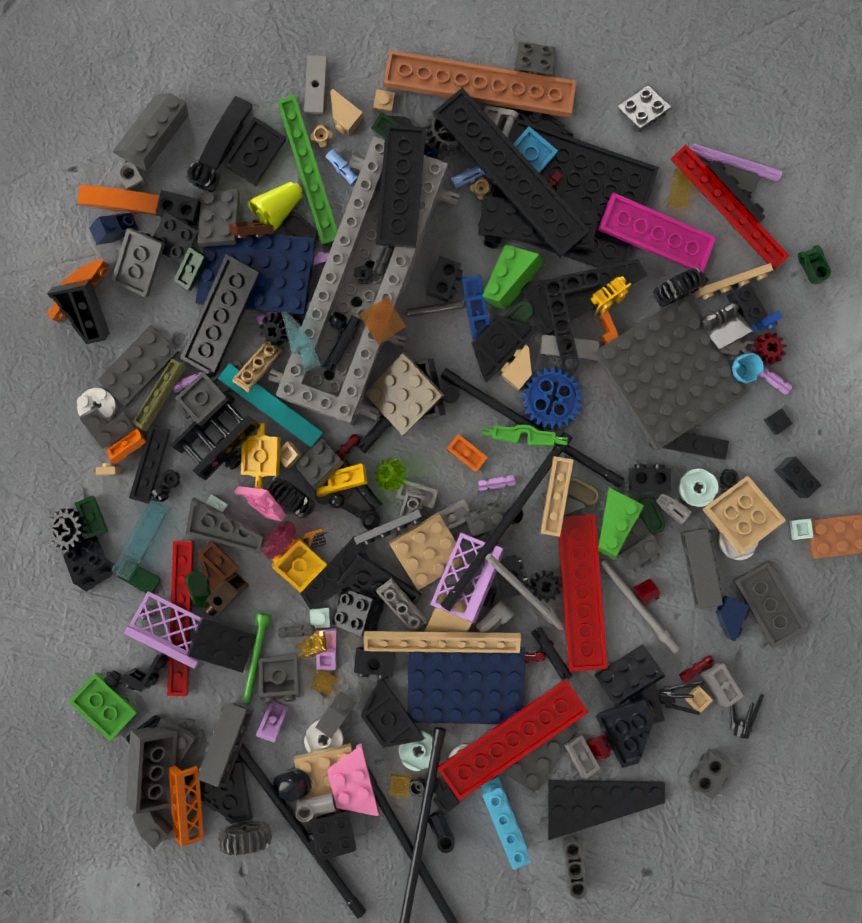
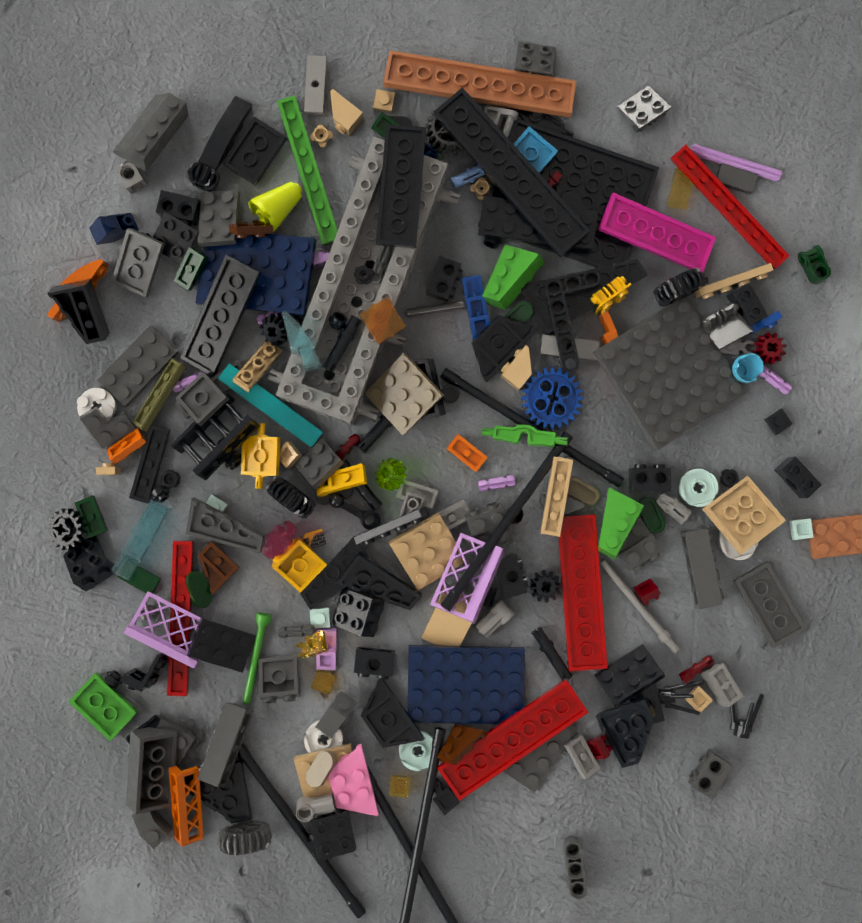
(117, 199): orange slope -> none
(225, 594): dark brown torso -> none
(262, 502): bright pink wing -> none
(272, 721): lavender slope -> none
(292, 784): black piece -> none
(299, 226): black tile -> none
(320, 768): none -> tile
(342, 167): light blue pin -> none
(394, 598): light grey tile -> none
(413, 786): black plate -> none
(441, 830): black piece -> none
(442, 642): tan plate -> none
(459, 743): none -> reddish brown wing
(505, 823): medium azure fence -> none
(538, 656): dark red piece -> none
(548, 614): light grey bar -> none
(586, 803): black wing -> none
(699, 446): black plate -> none
(730, 183): black plate -> none
(731, 617): dark blue slope -> none

